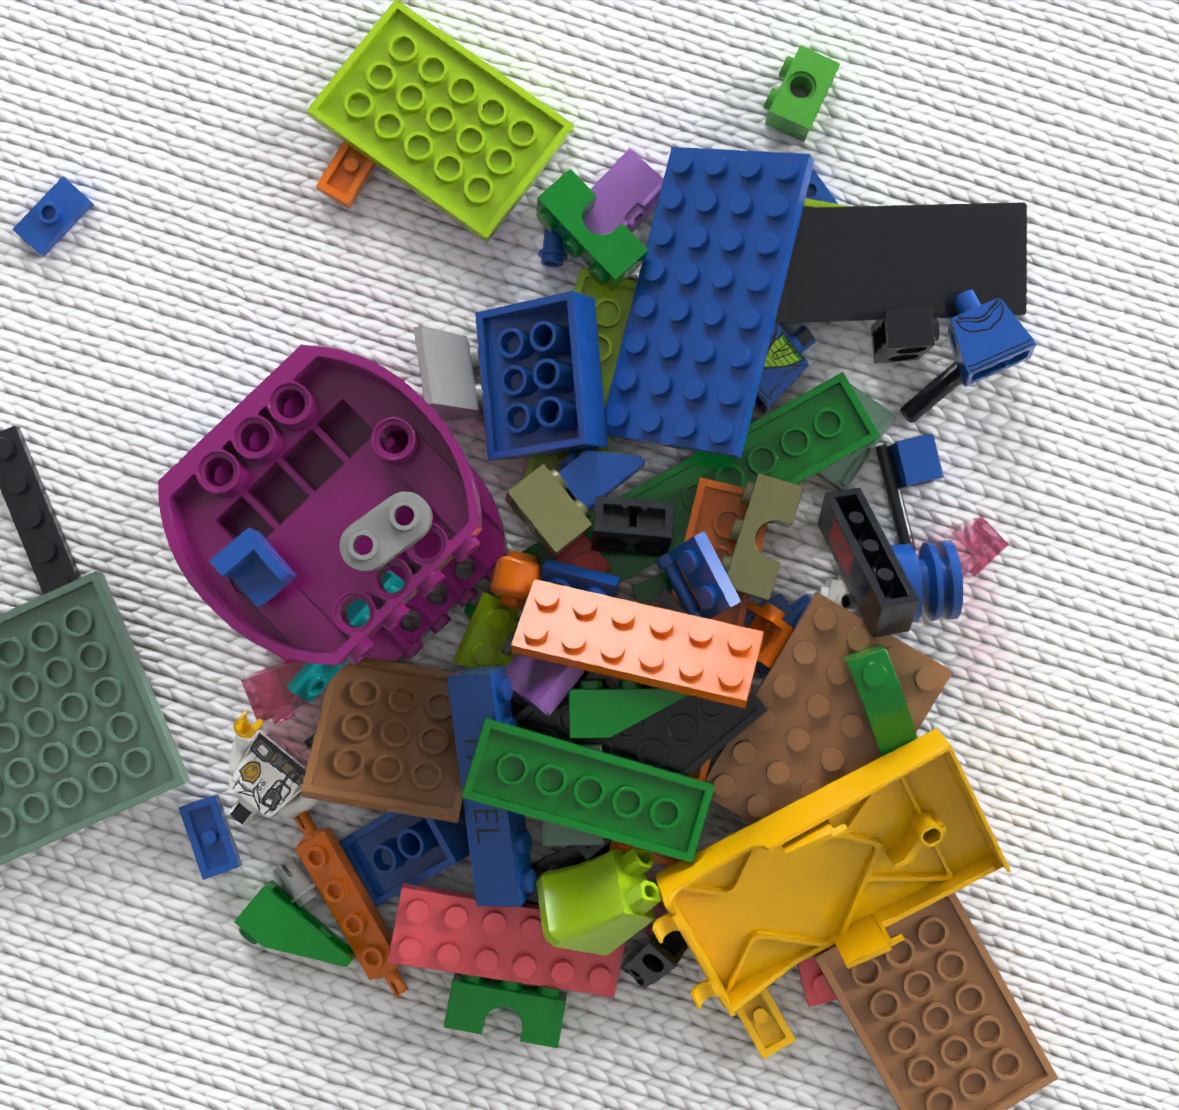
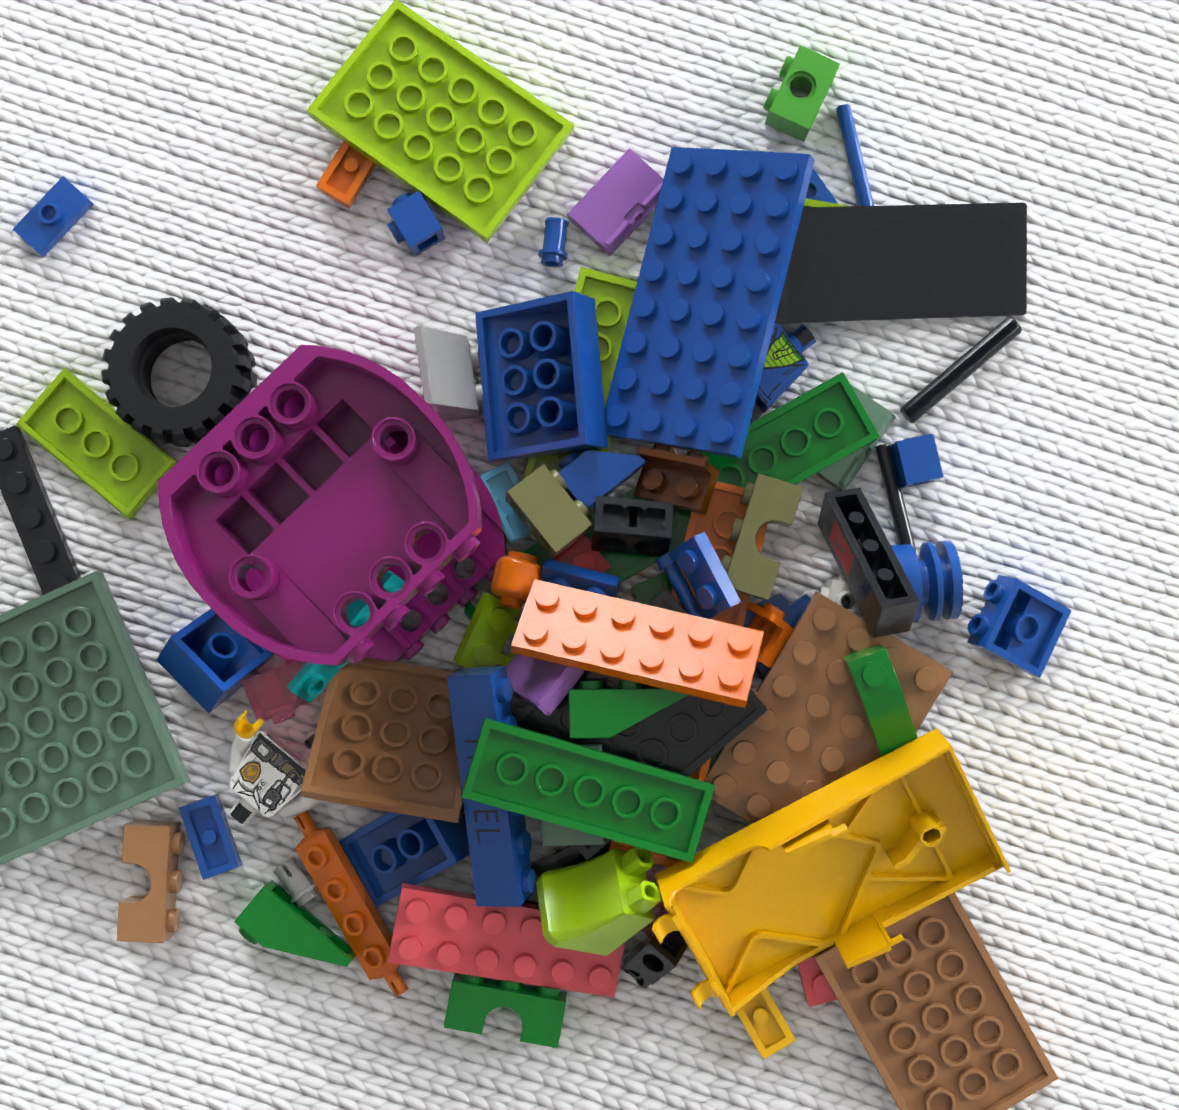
(96, 443): none -> lime tile
(139, 347): none -> black tyre
(157, 849): none -> medium nougat arch
(211, 659): none -> blue slope
(254, 566): blue panel -> none
(386, 533): light grey plate -> none
(414, 223): none -> blue brick
(498, 482): none -> medium azure plate
(609, 256): green arch -> none
(676, 478): none -> reddish brown bracket
(854, 155): none -> blue bar
(904, 334): black brick -> none
(981, 542): clear pink panel -> none
(986, 338): blue torso -> none
(1018, 624): none -> blue plate

